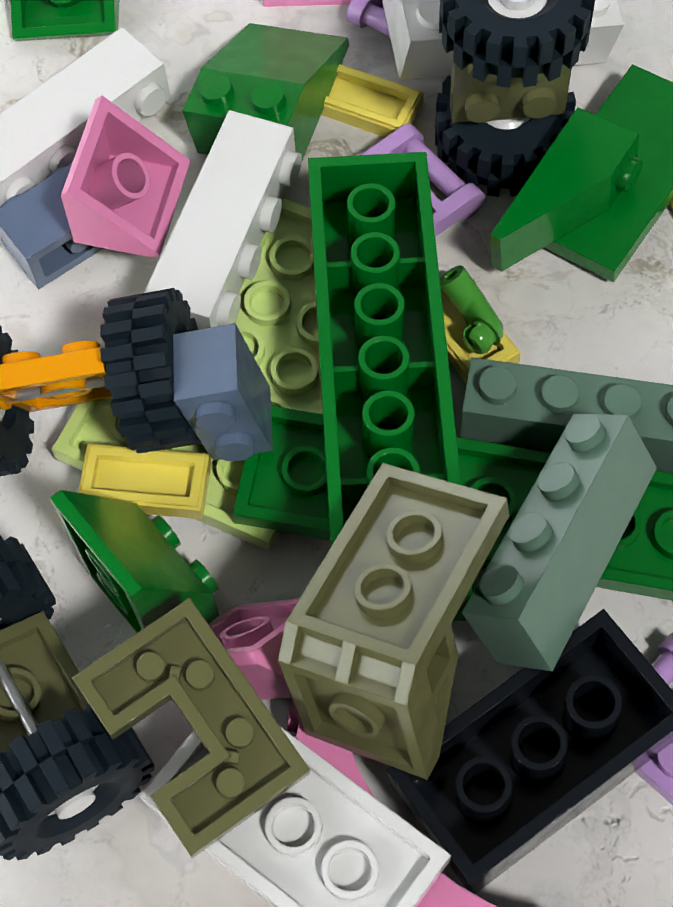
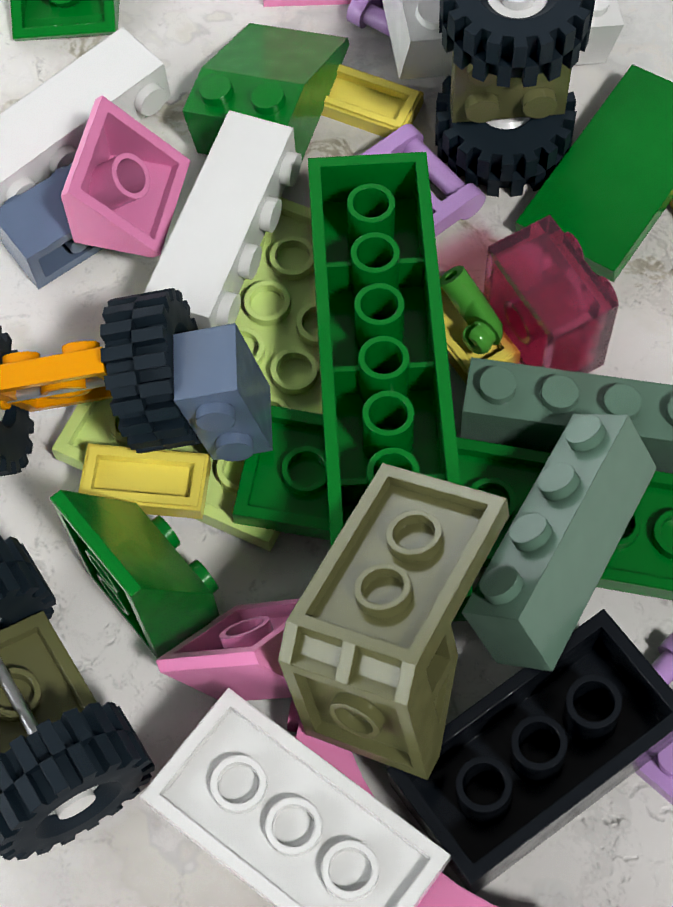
(247, 749): olive plate -> none
(550, 298): none -> clear pink brick
(568, 187): green slope -> none

